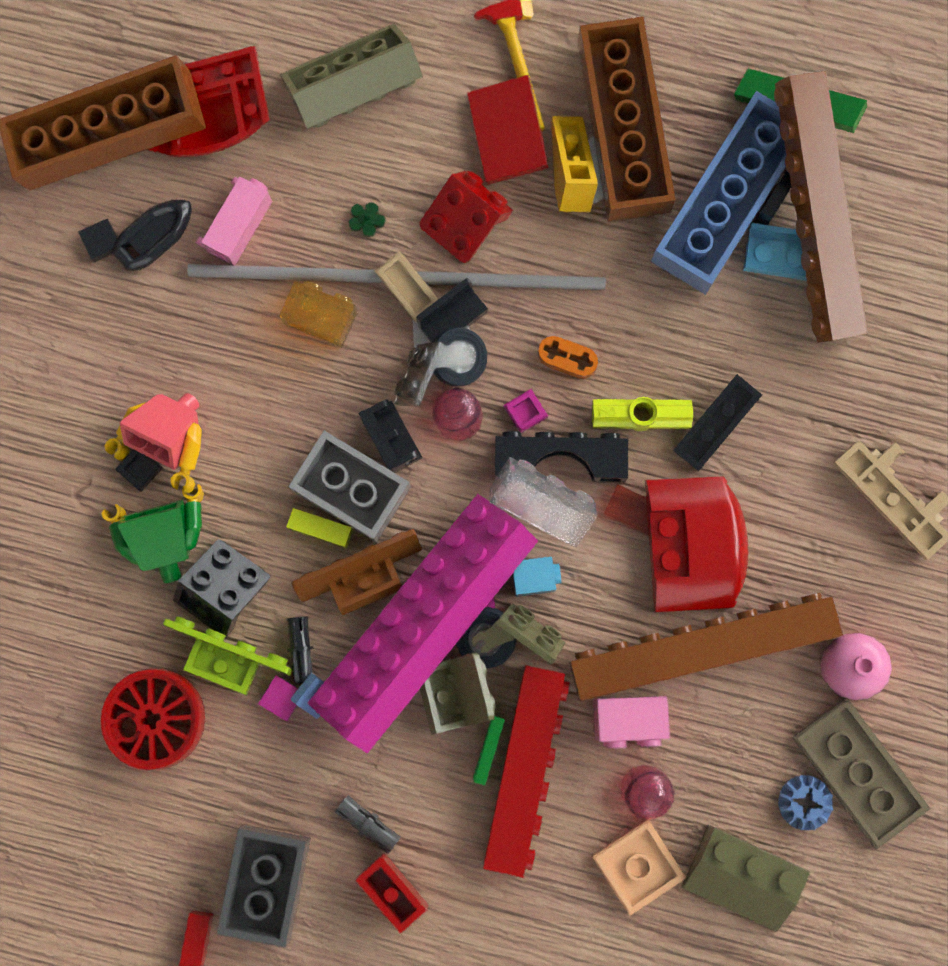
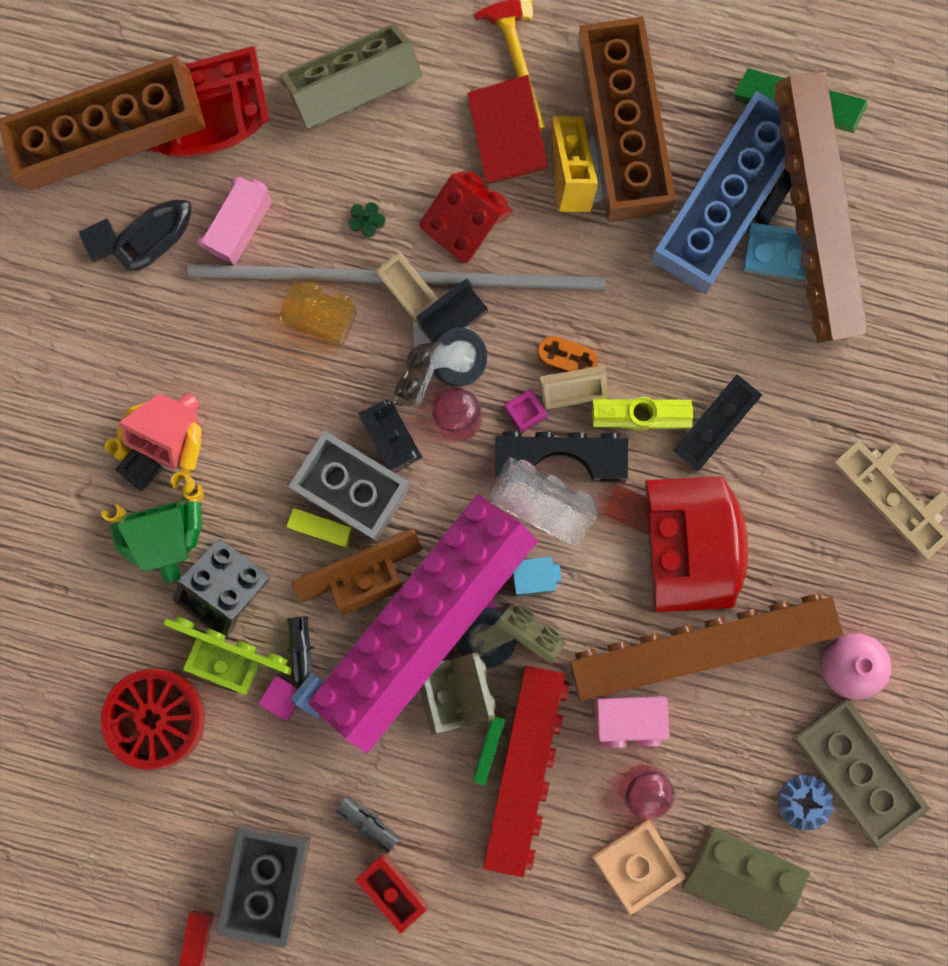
(574, 387): none -> tan tile

